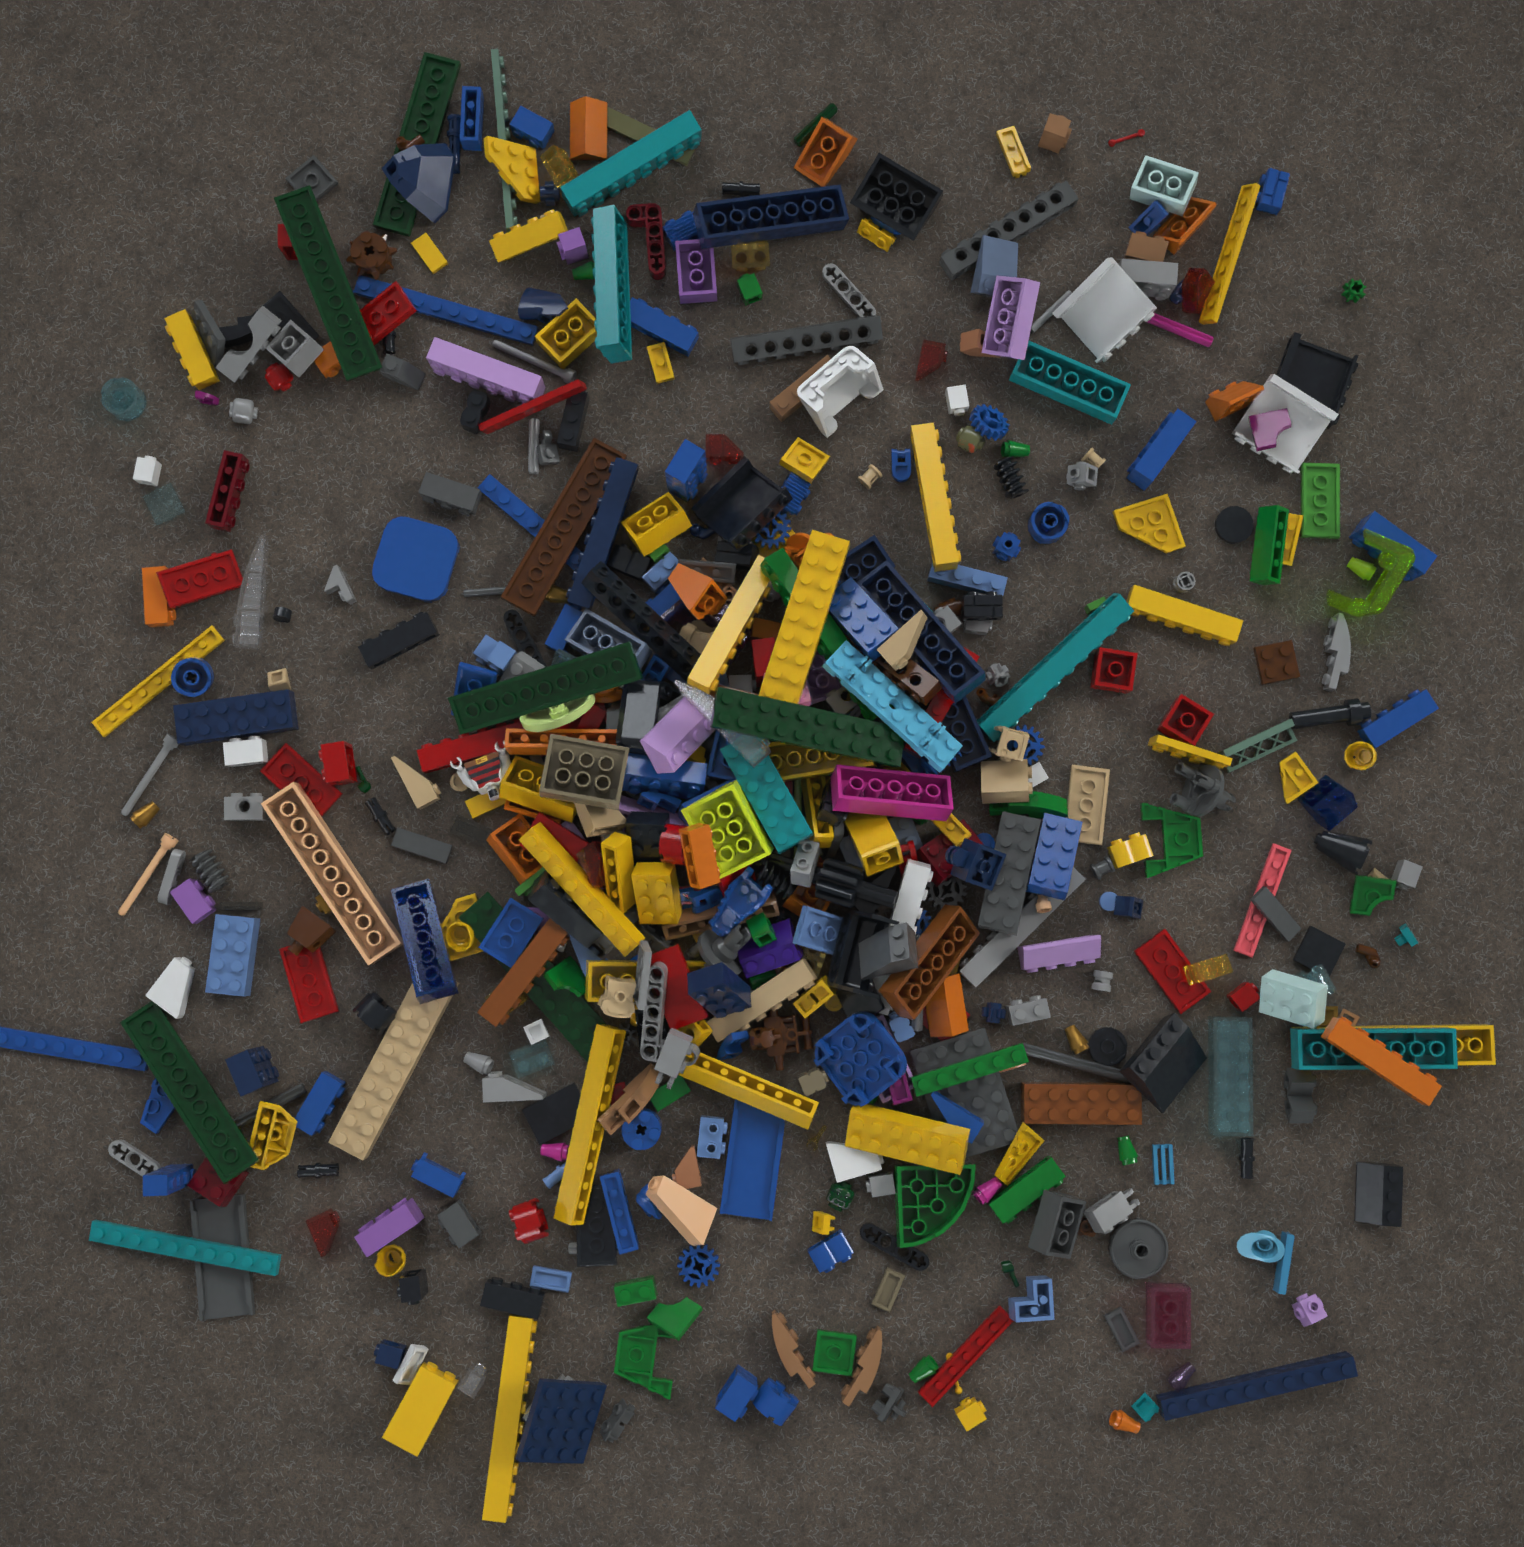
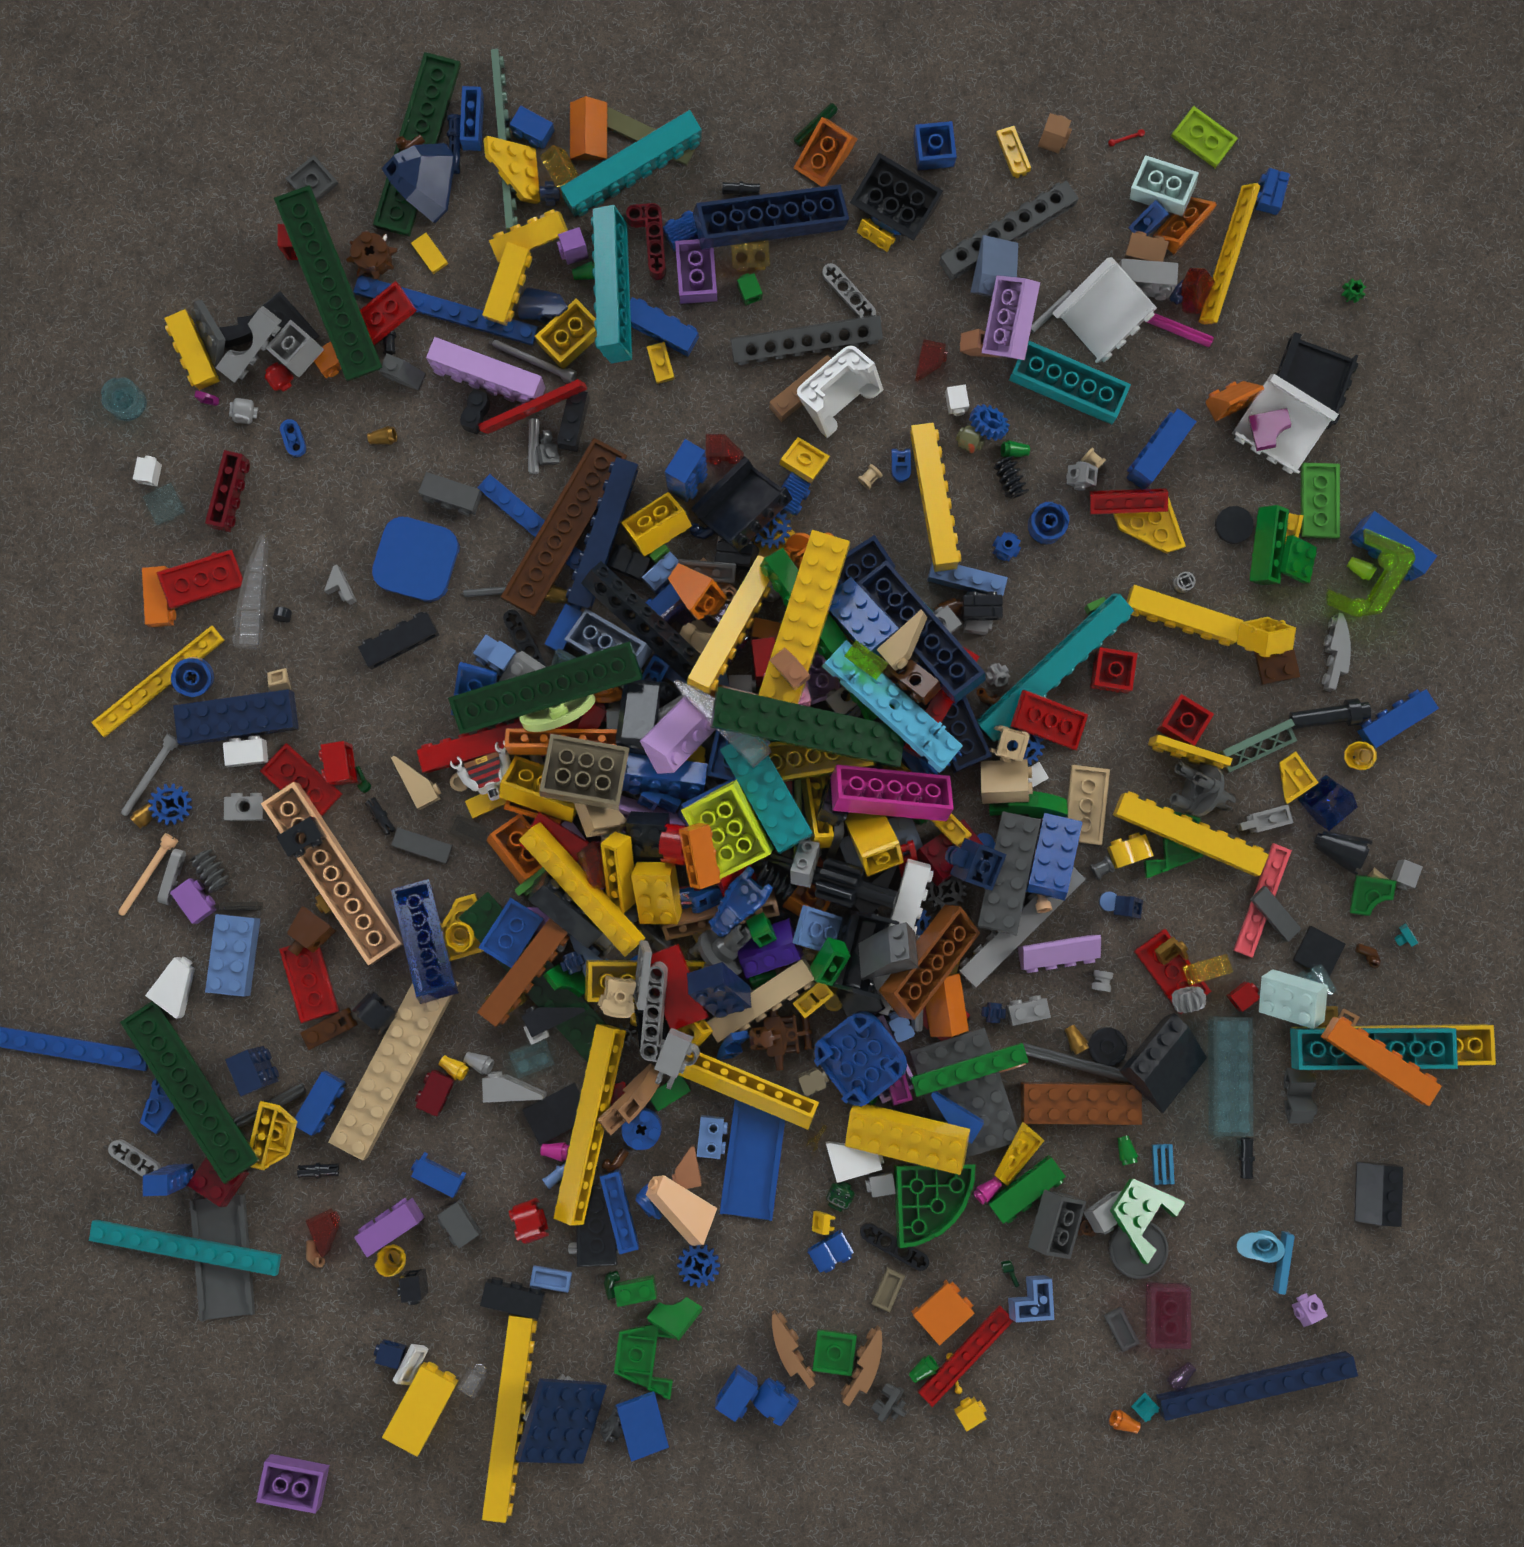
(176, 794): none -> blue gear
(290, 838): none -> black brick
(292, 1483): none -> medium lavender brick
(293, 439): none -> blue plate
(312, 1255): none -> medium nougat arm
(328, 1029): none -> reddish brown plate
(385, 435): none -> pearl gold cone
(434, 1093): none -> dark red brick
(454, 1068): none -> yellow cone
(507, 284): none -> yellow brick
(544, 1018): none -> black slope
(572, 963): none -> dark blue gear
(611, 1277): none -> dark green arm
(617, 1162): none -> reddish brown arm
(642, 1426): none -> blue tile
(790, 668): none -> nougat slope
(830, 961): none -> green brick
(866, 659): none -> clear neon green plate
(934, 145): none -> blue brick
(944, 1312): none -> orange panel
(1049, 720): none -> red tile
(1128, 501): none -> red fence
(1136, 1209): none -> wing
(1171, 949): none -> pearl gold bracket
(1189, 999): none -> light grey gear
(1190, 834): none -> yellow brick
(1204, 137): none -> lime tile
(1266, 636): none -> yellow brick
(1267, 819): none -> light grey hinge
(1298, 559): none -> green plate

